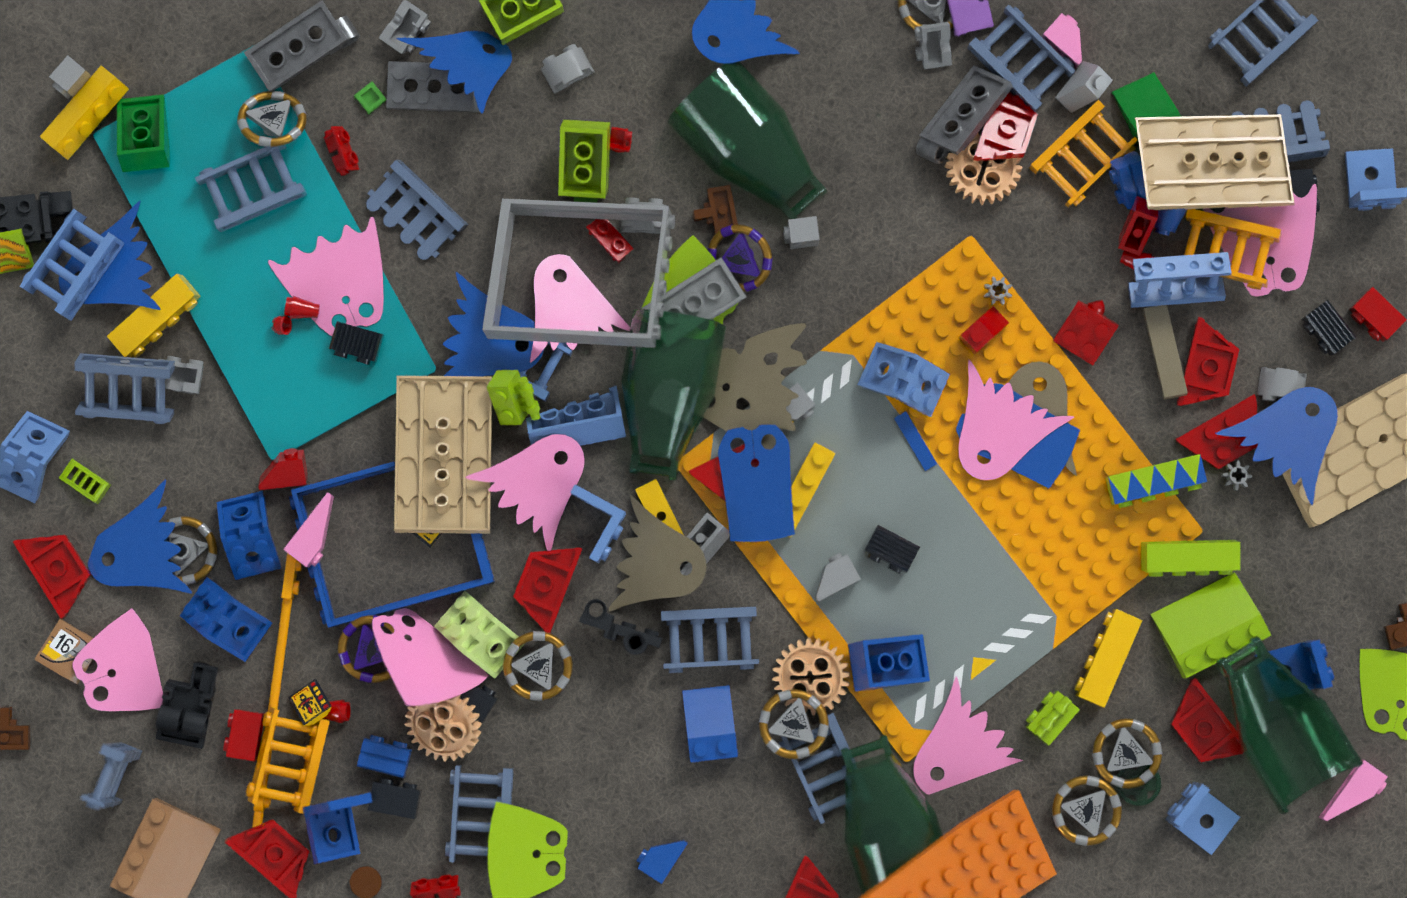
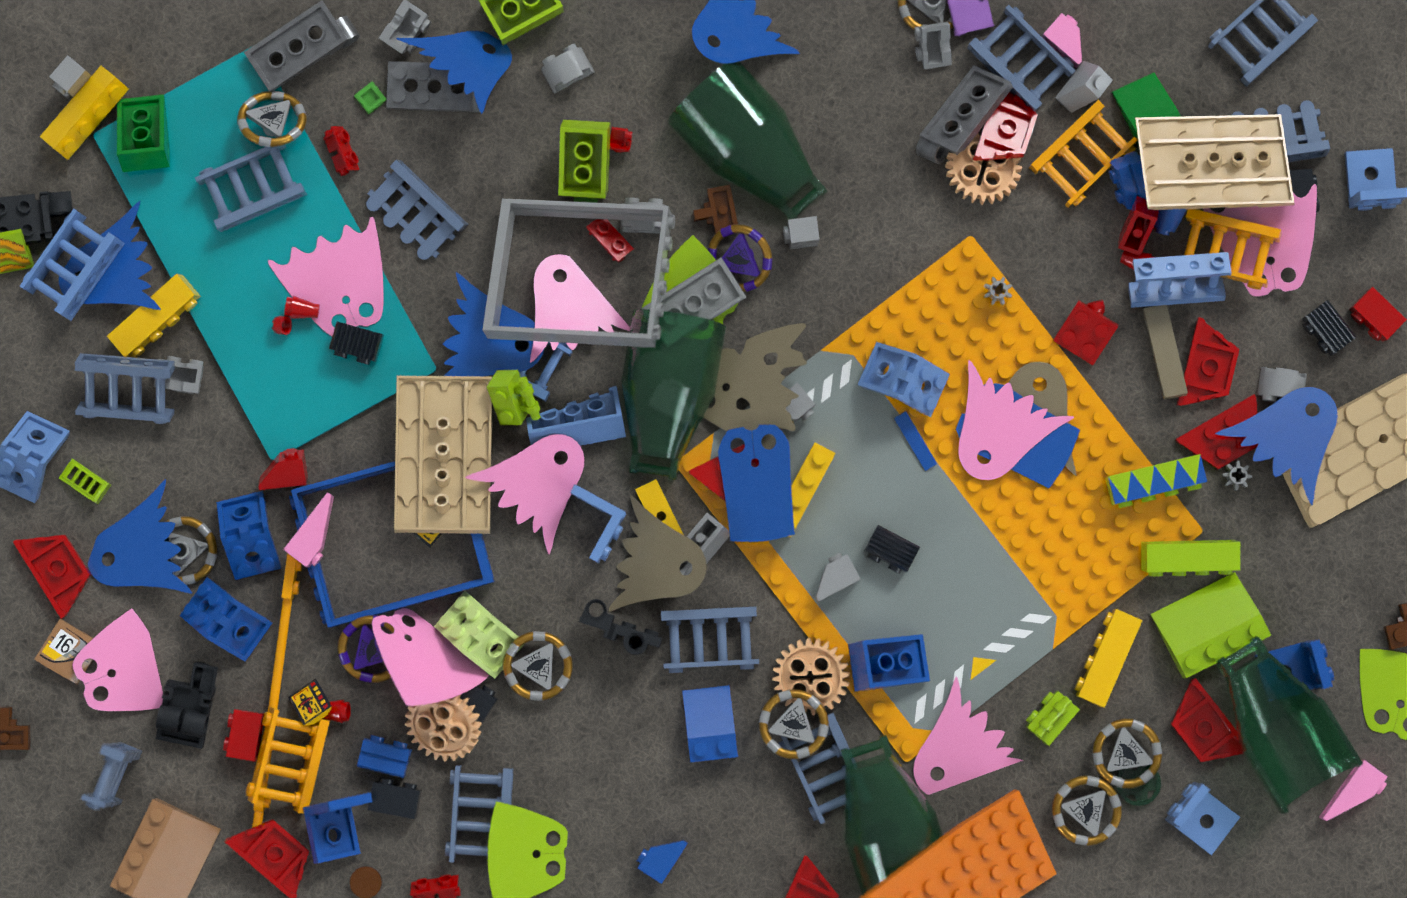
(546, 583): red wing -> none
(983, 330): red slope -> none

